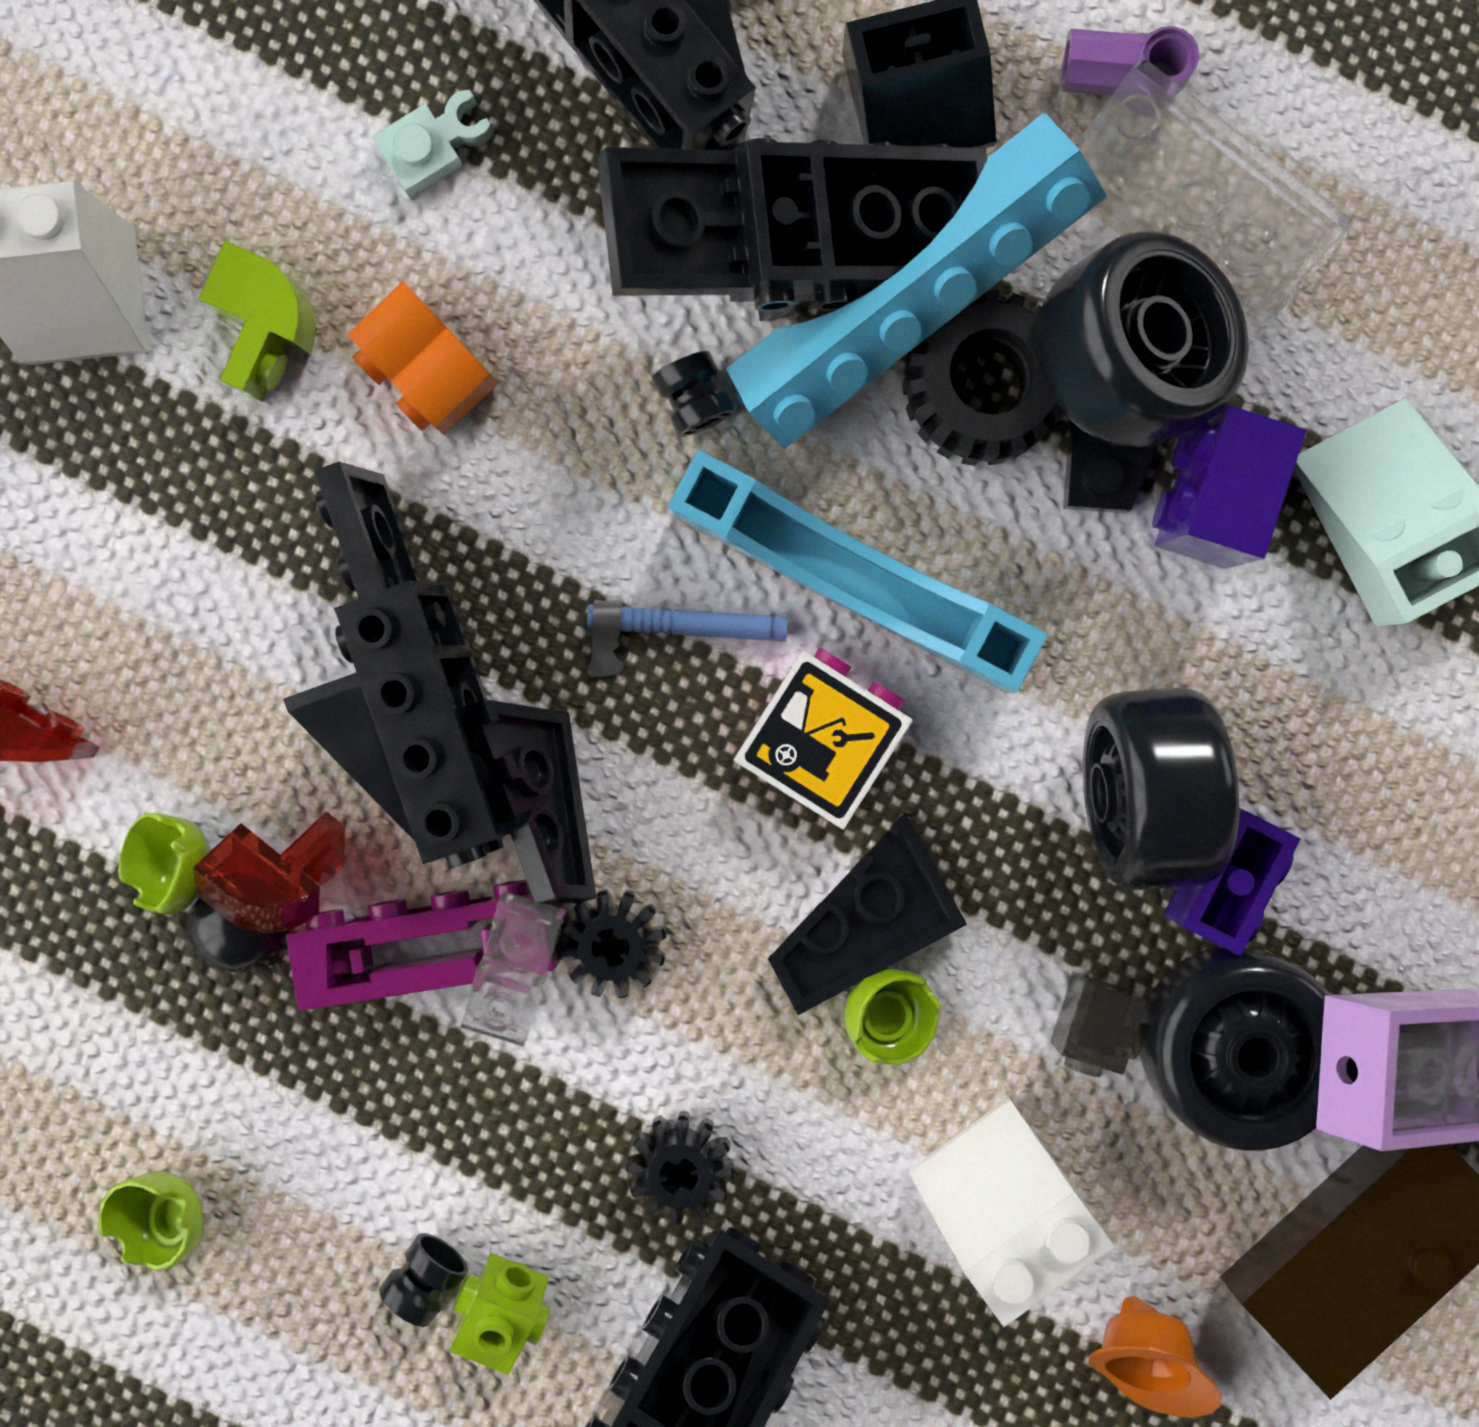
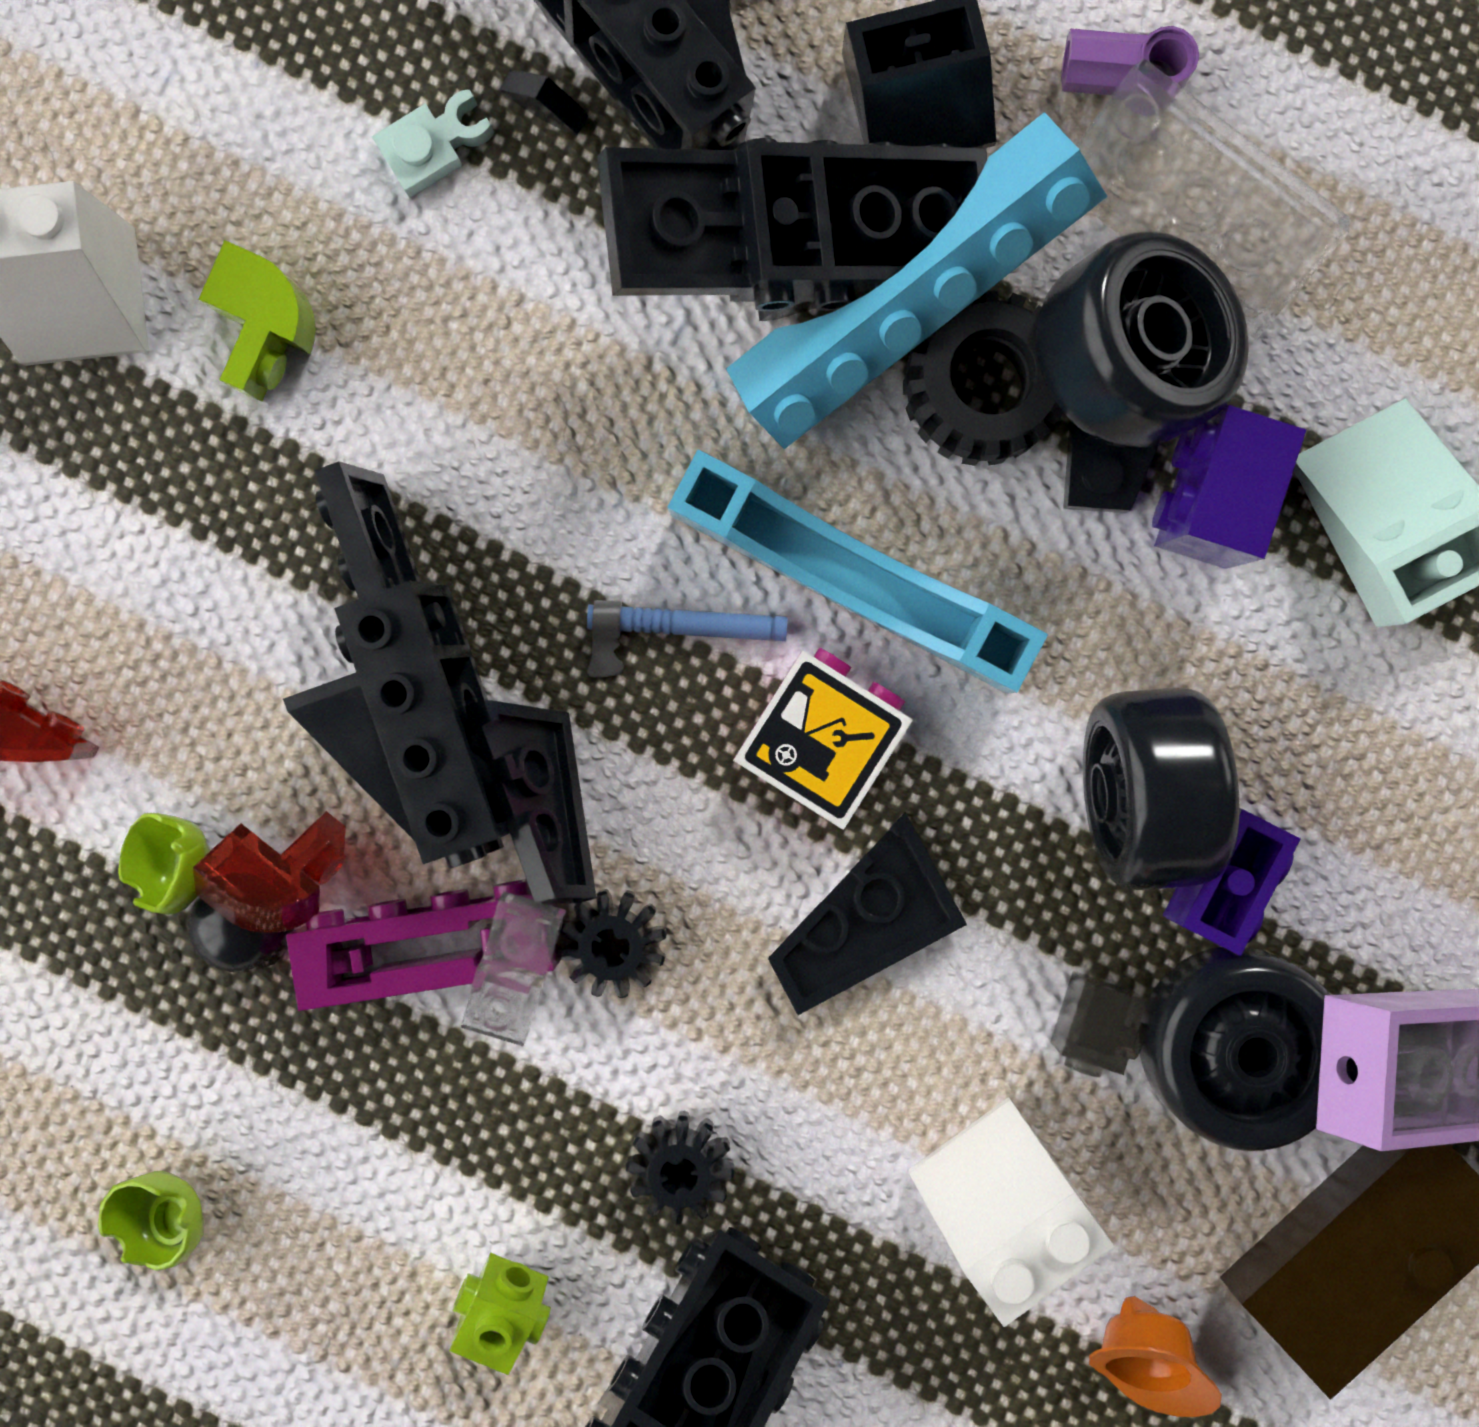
(418, 1286): black wheel -> none
(422, 360): orange brick -> none
(544, 100): none -> black tile
(693, 393): black wheel -> none
(891, 1016): lime hair -> none

